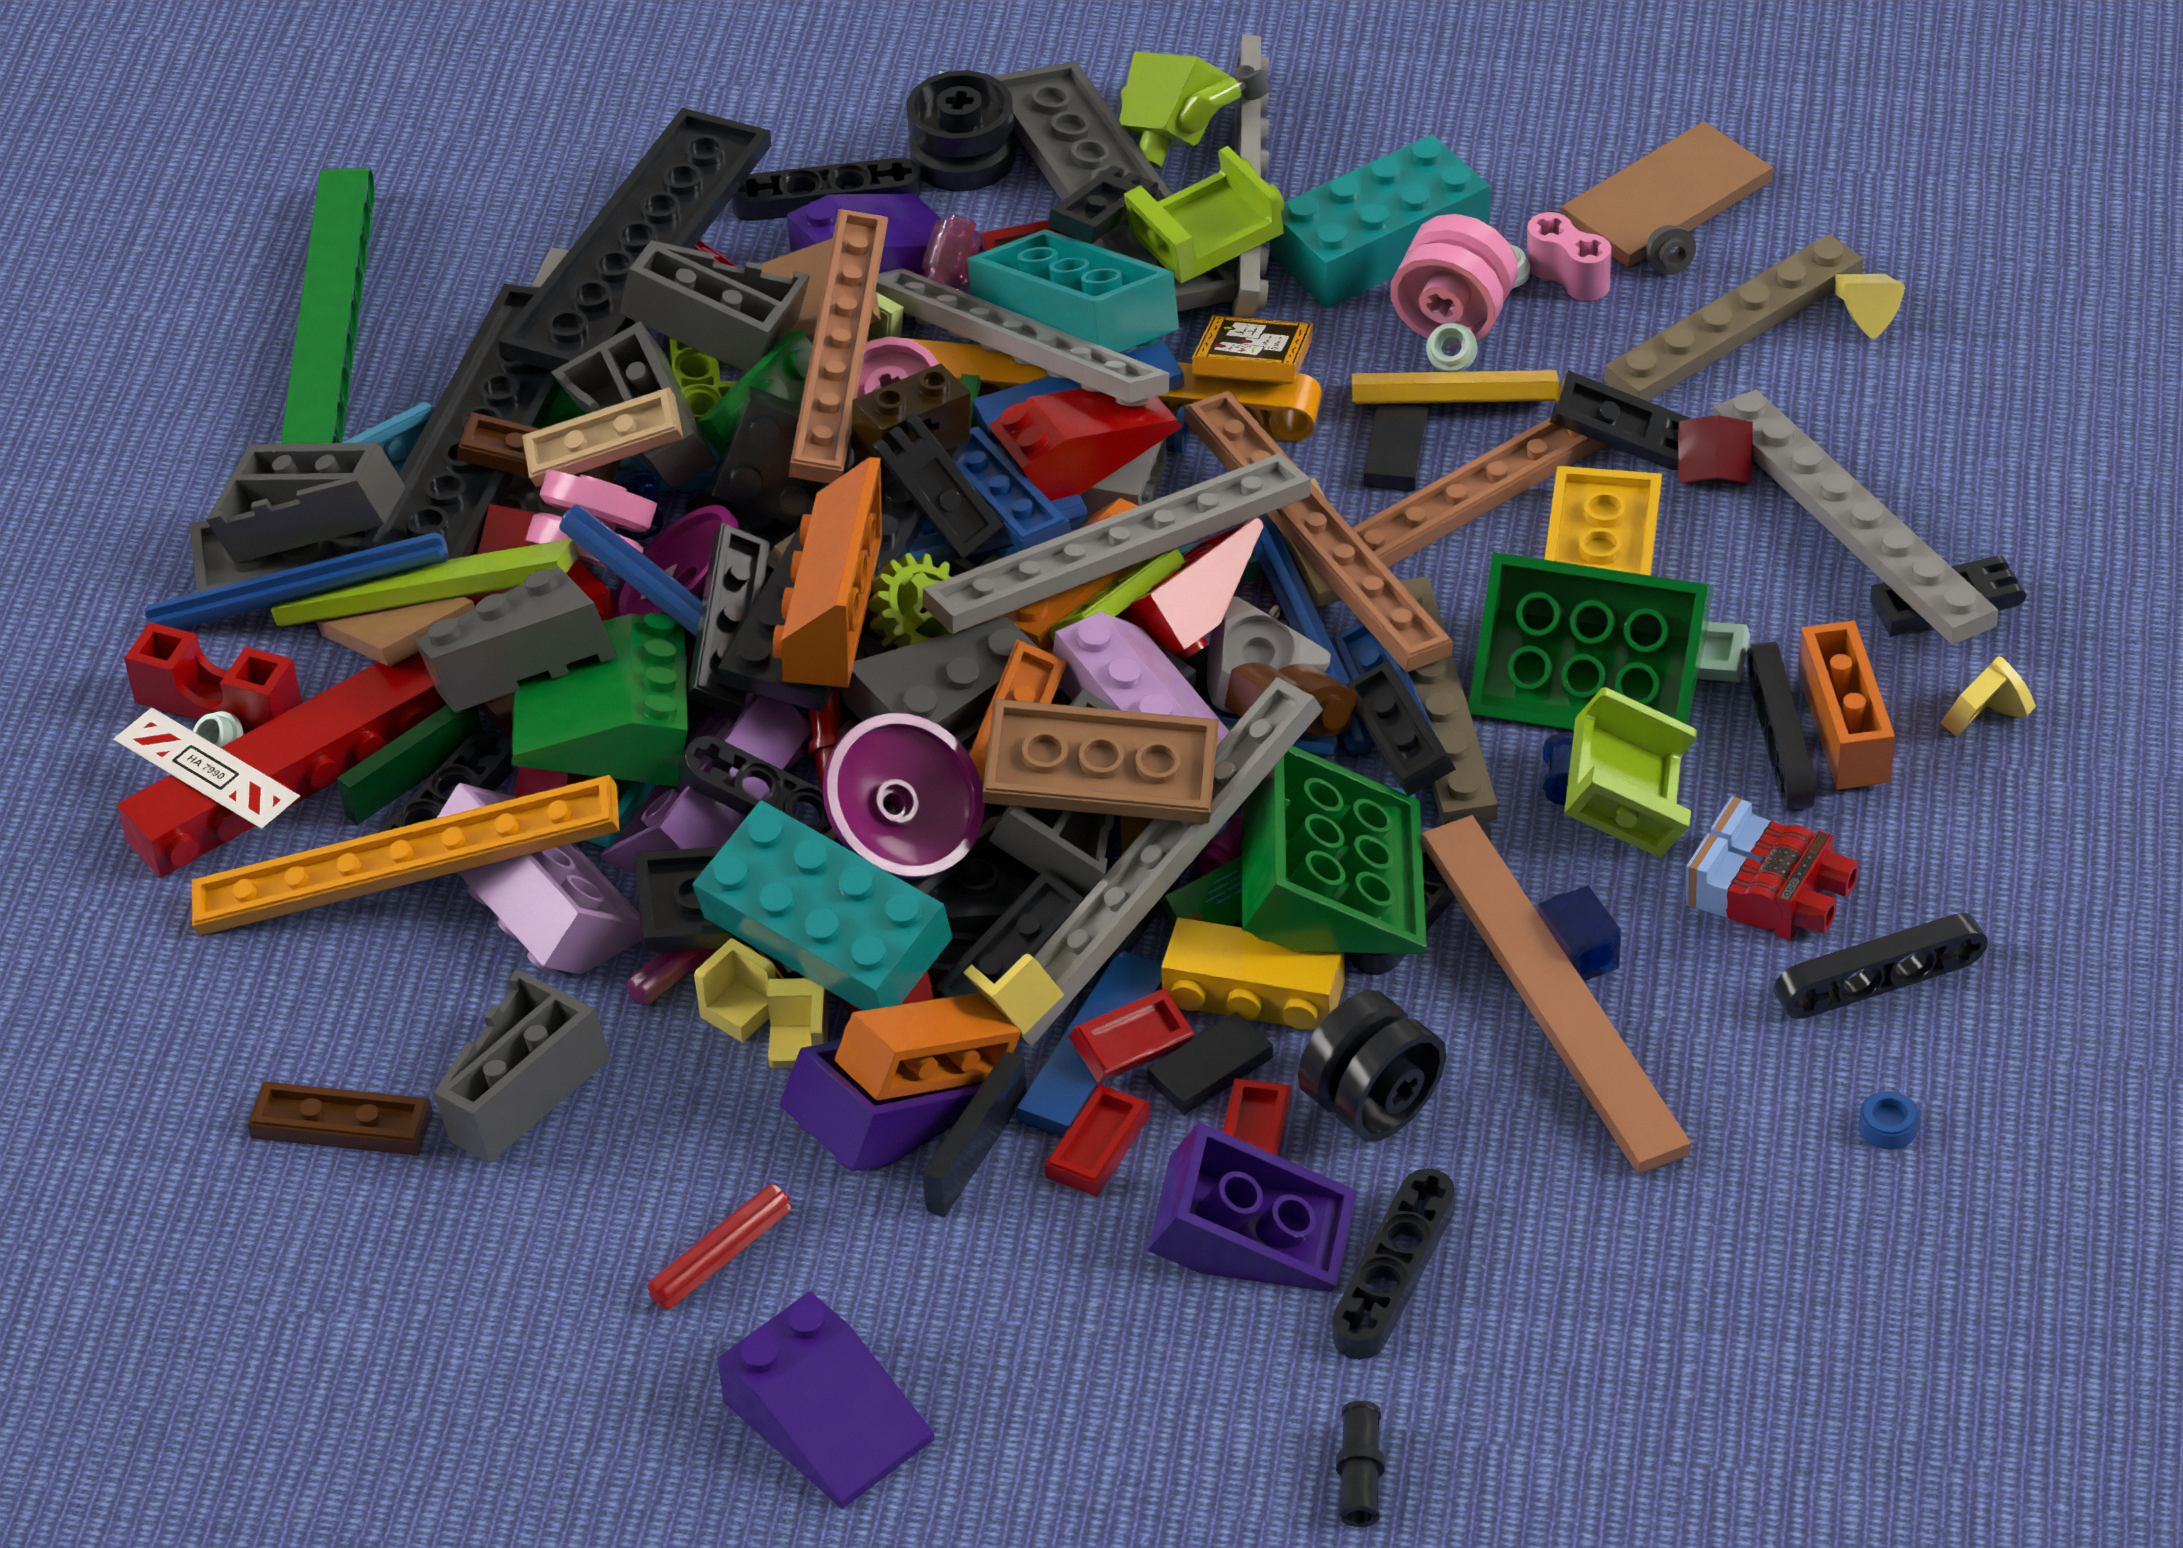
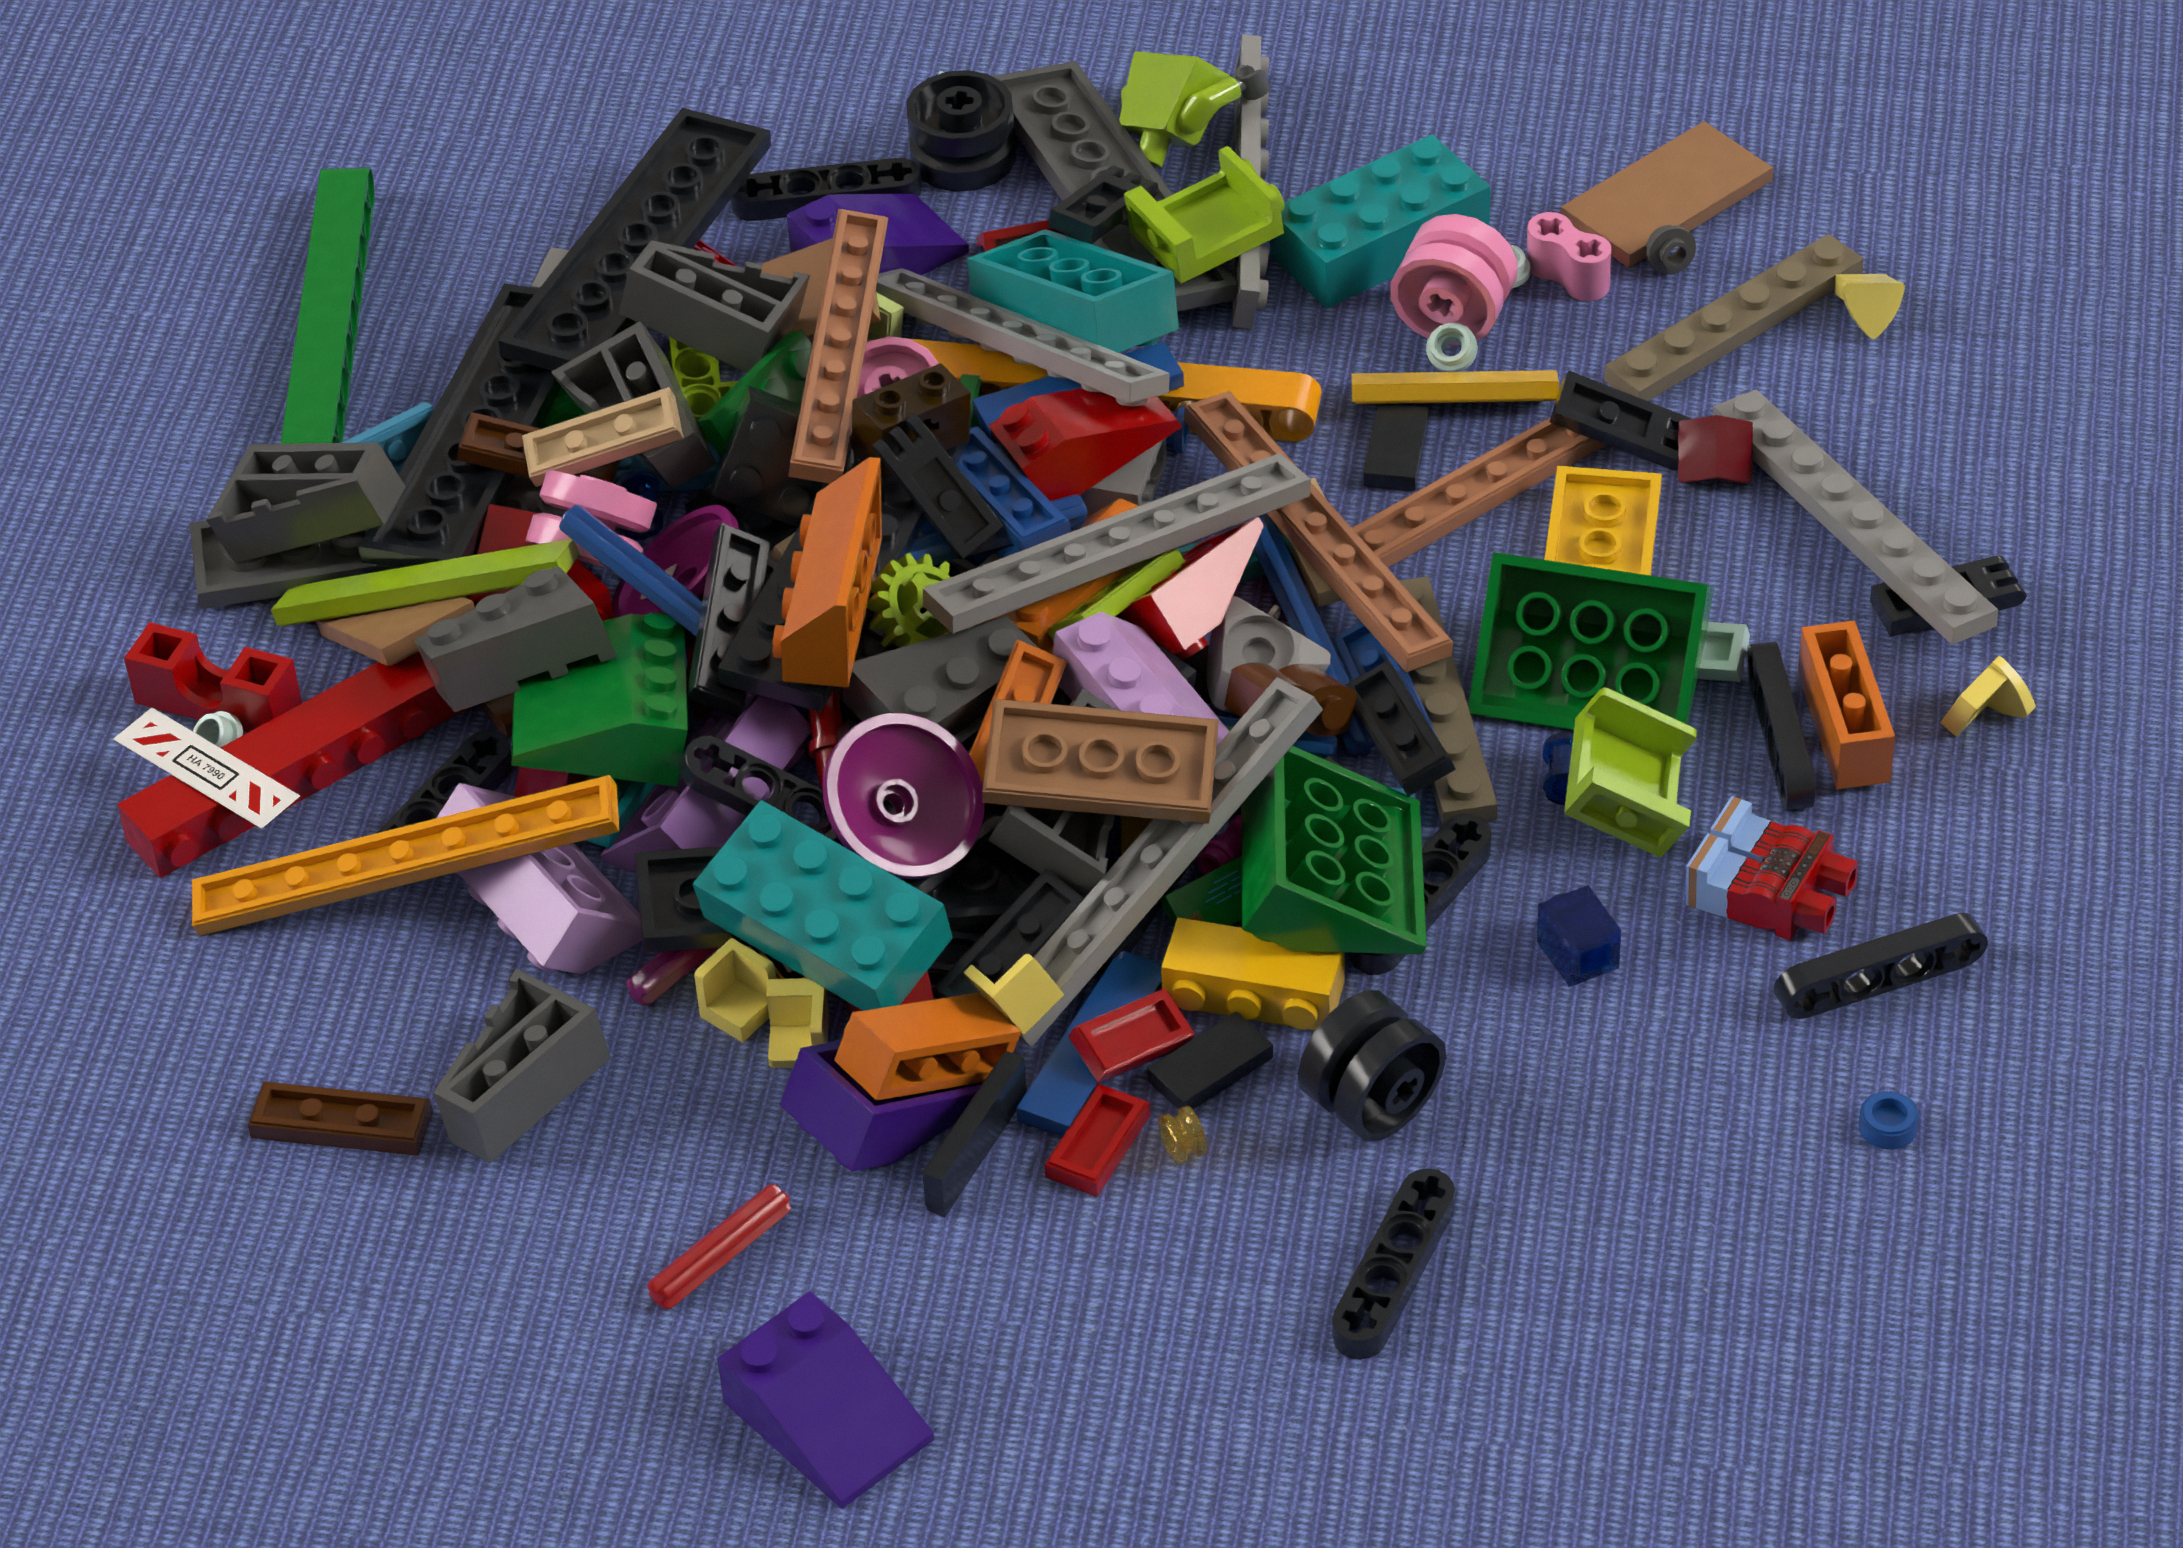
(299, 582): blue axle -> none
(405, 761): dark green tile -> none
(948, 250): clear pink brick -> none
(1182, 1134): none -> clear yellow bush
(1250, 1214): dark purple slope -> none
(1252, 349): tile -> none
(1258, 1113): red tile -> none
(1360, 1464): black pin -> none
(1556, 995): nougat tile -> none

